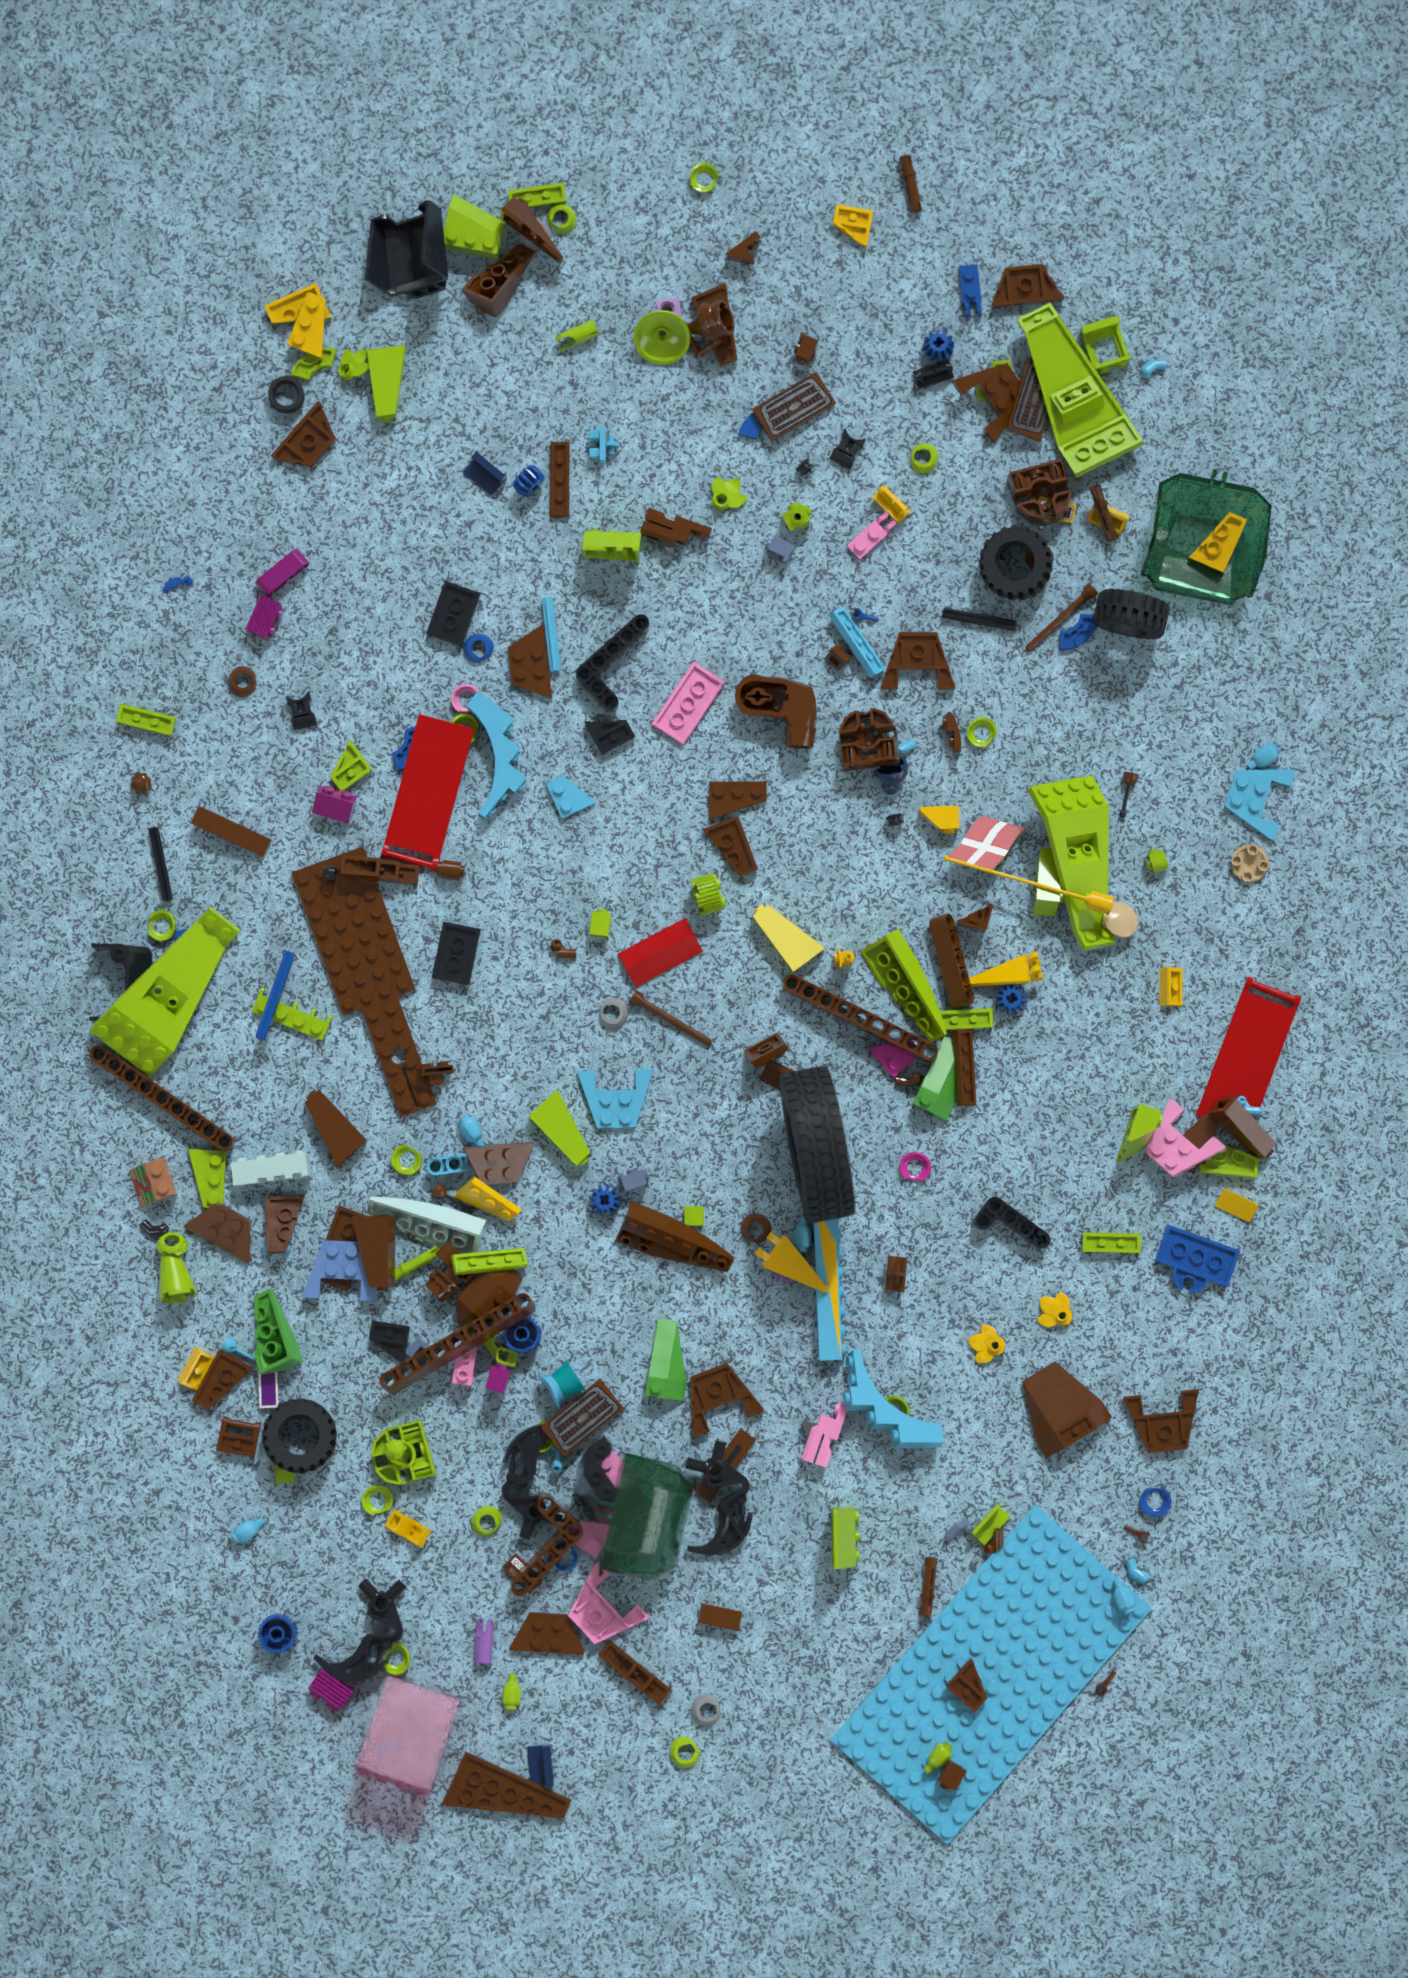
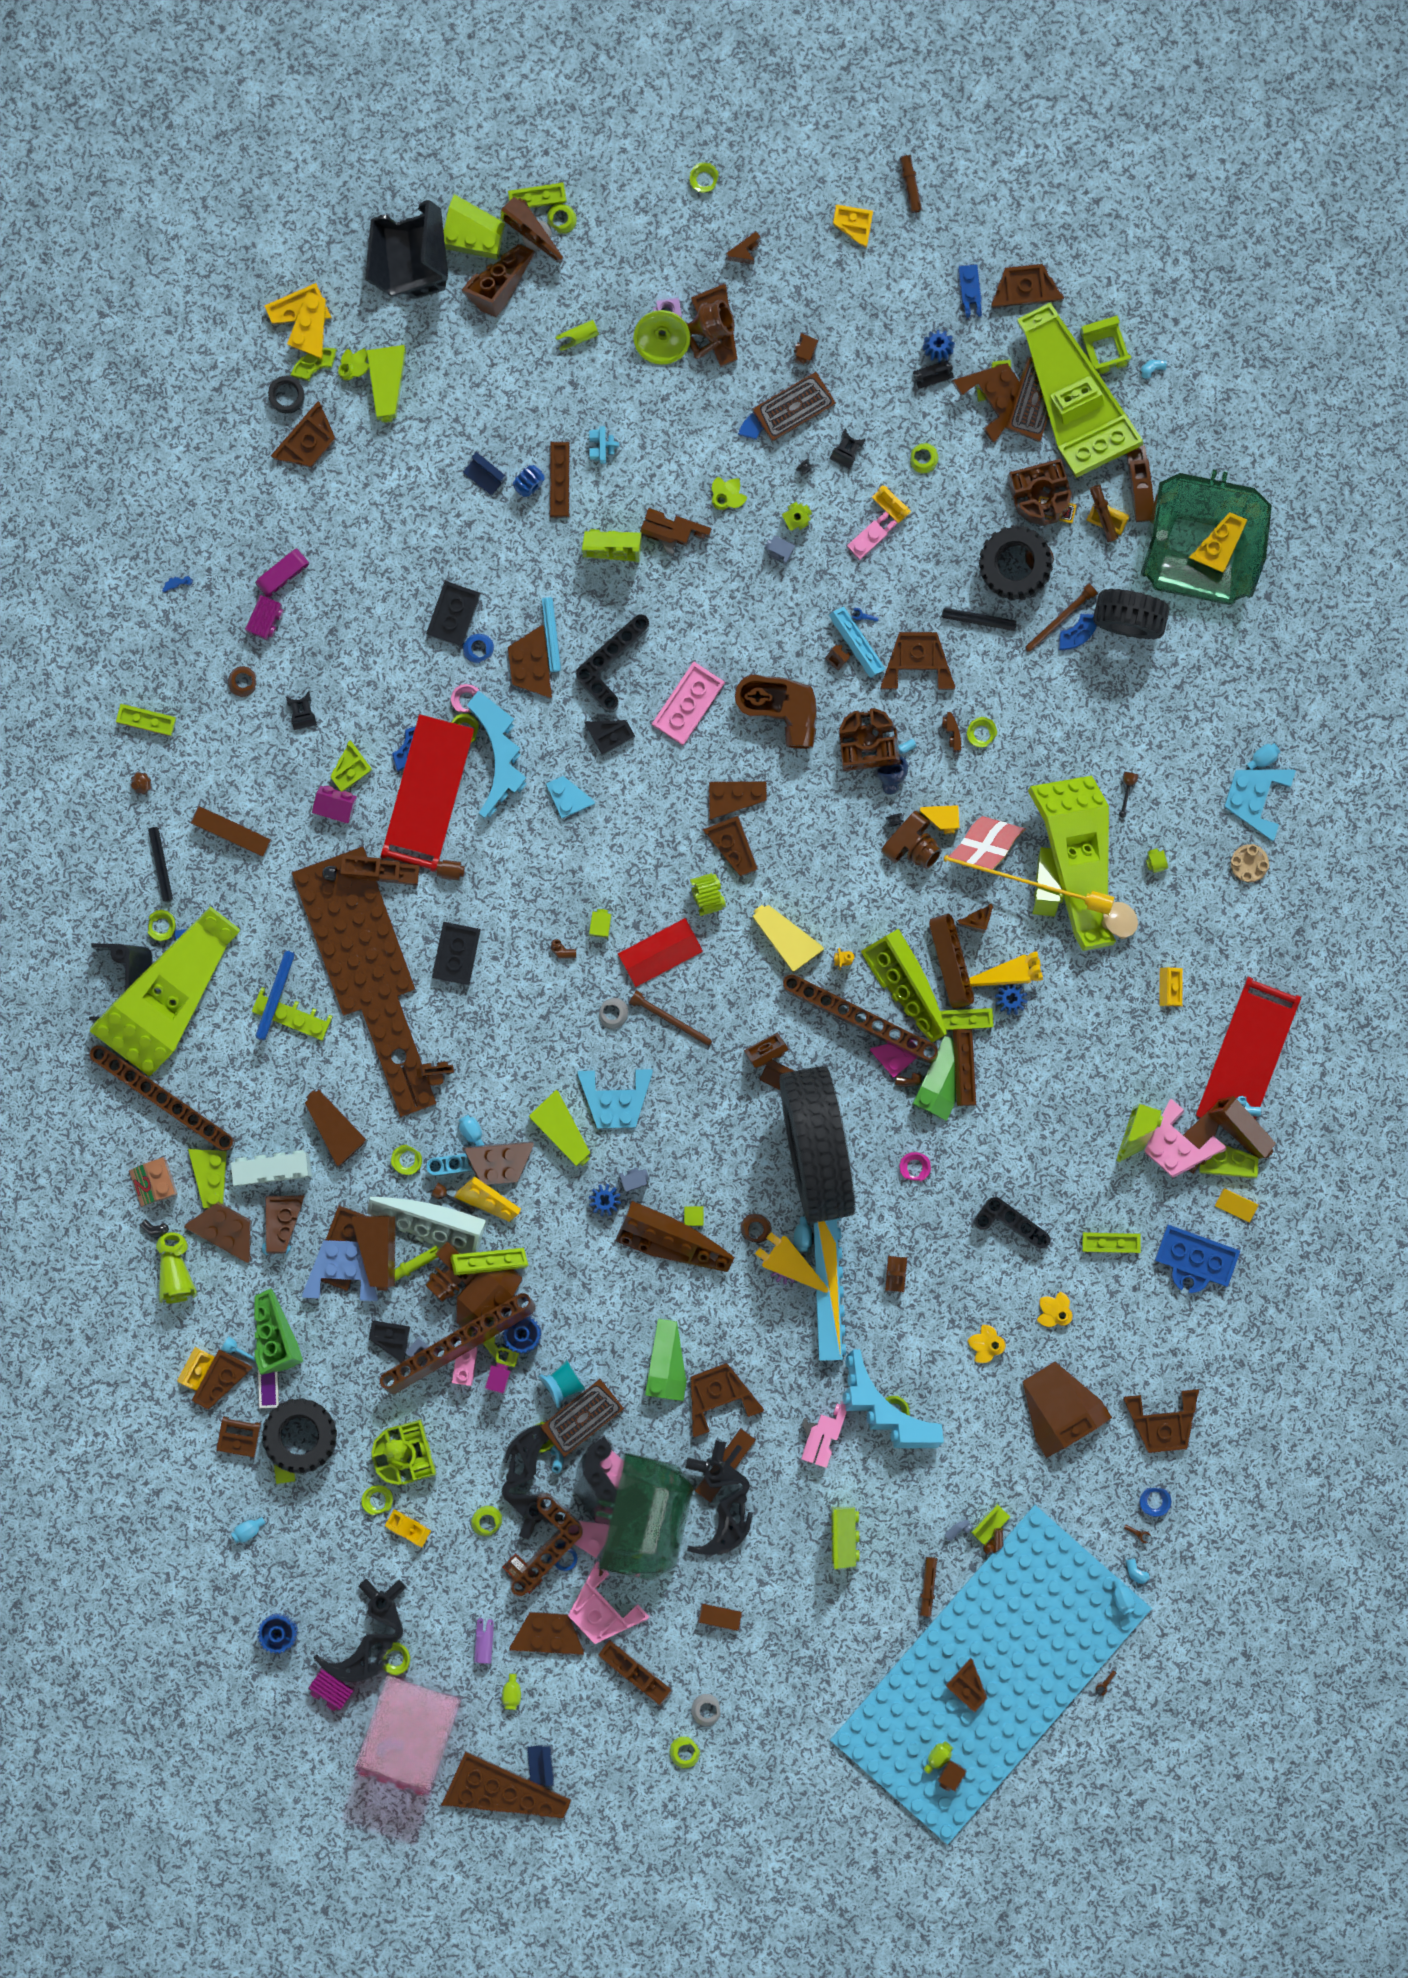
(908, 837): none -> reddish brown beam
(1141, 483): none -> reddish brown slope

